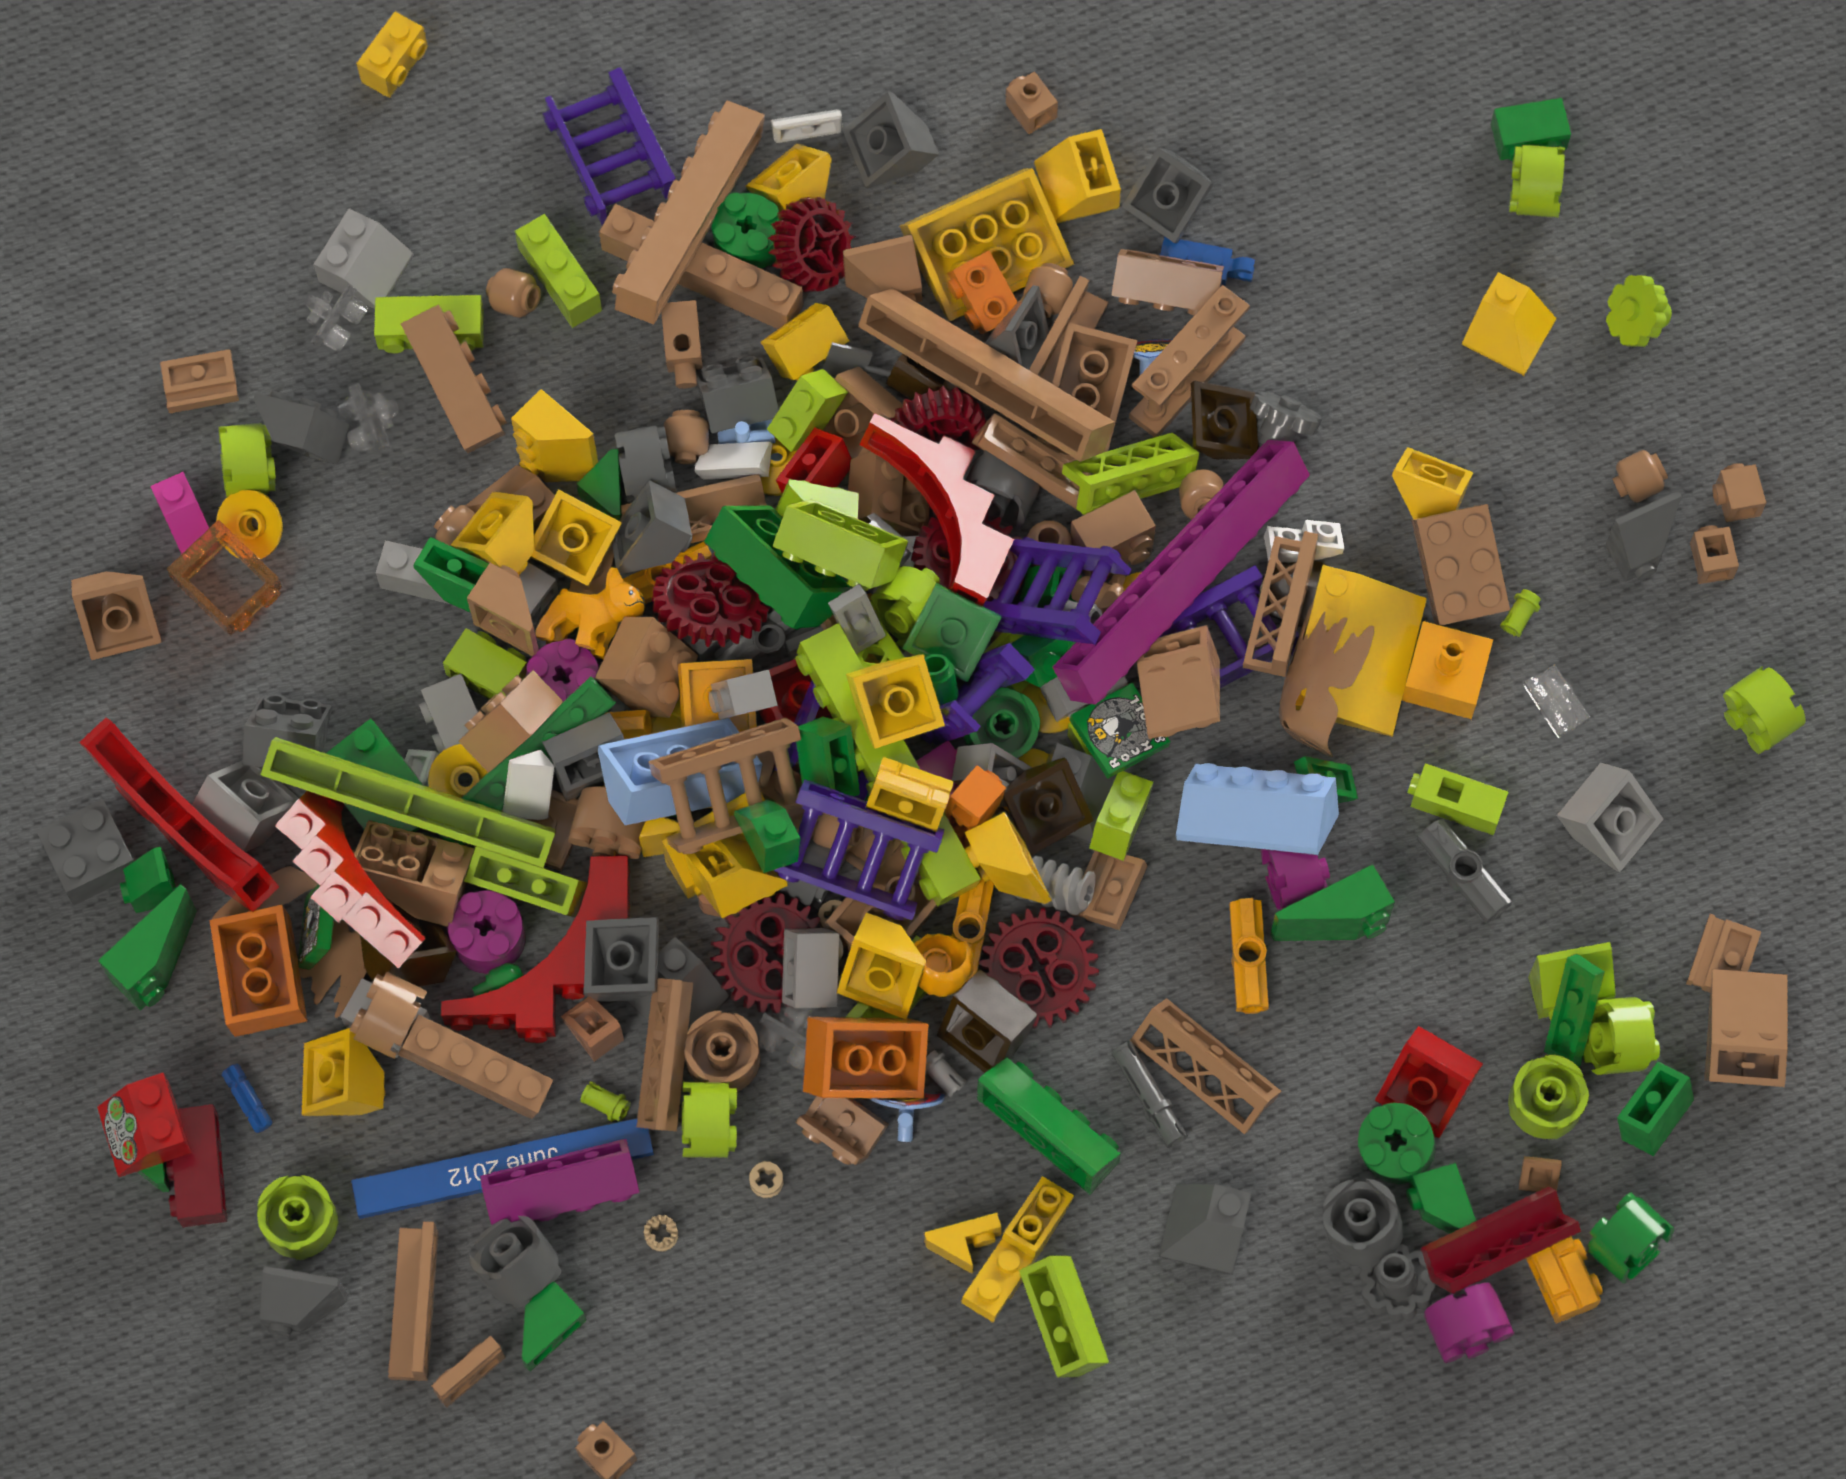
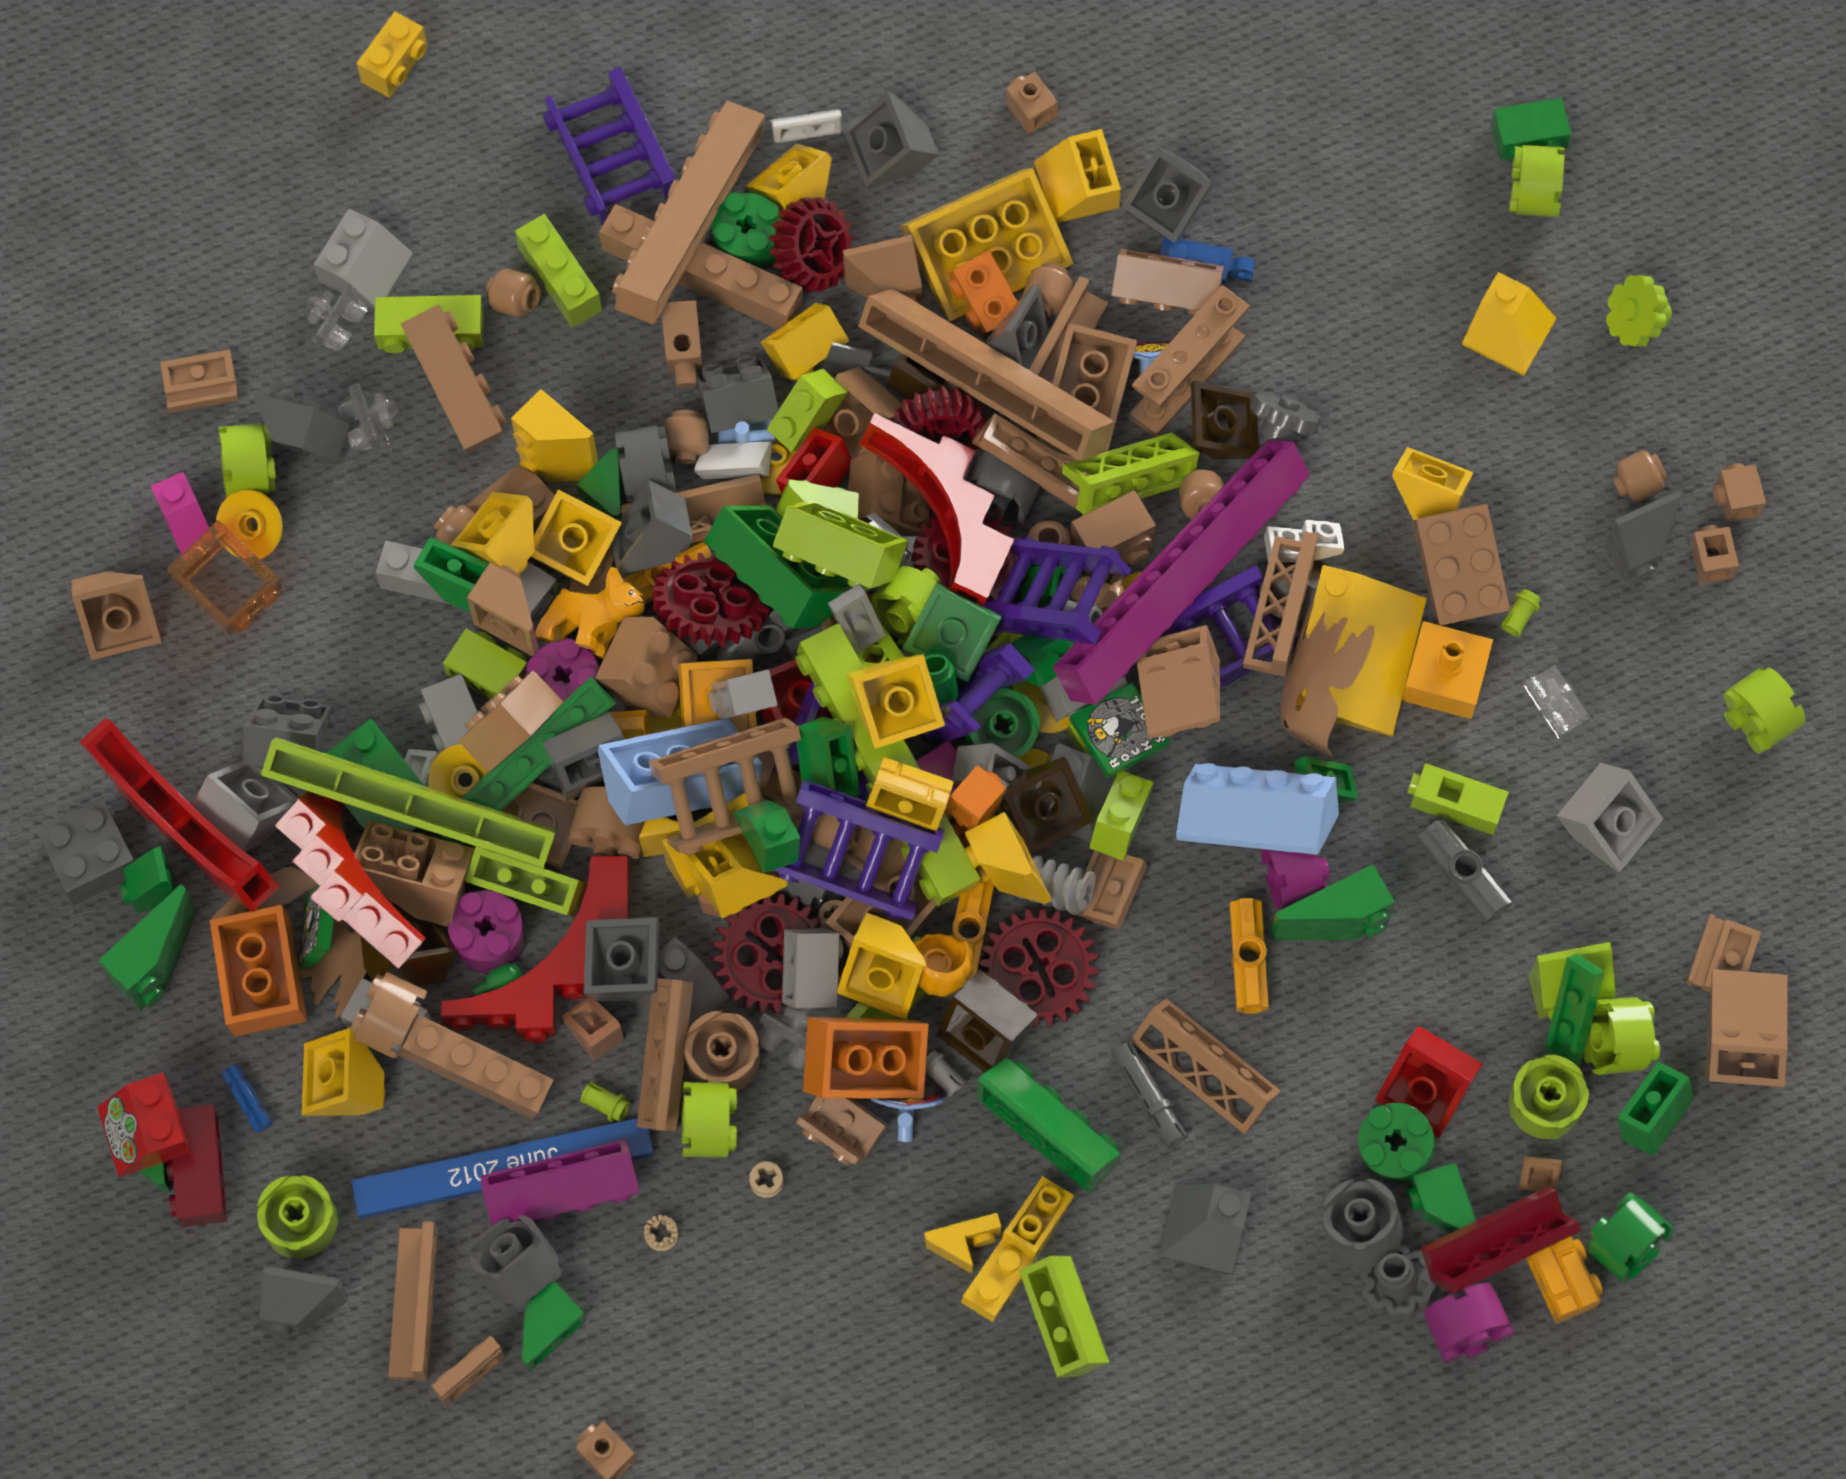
(529, 786): white slope -> none

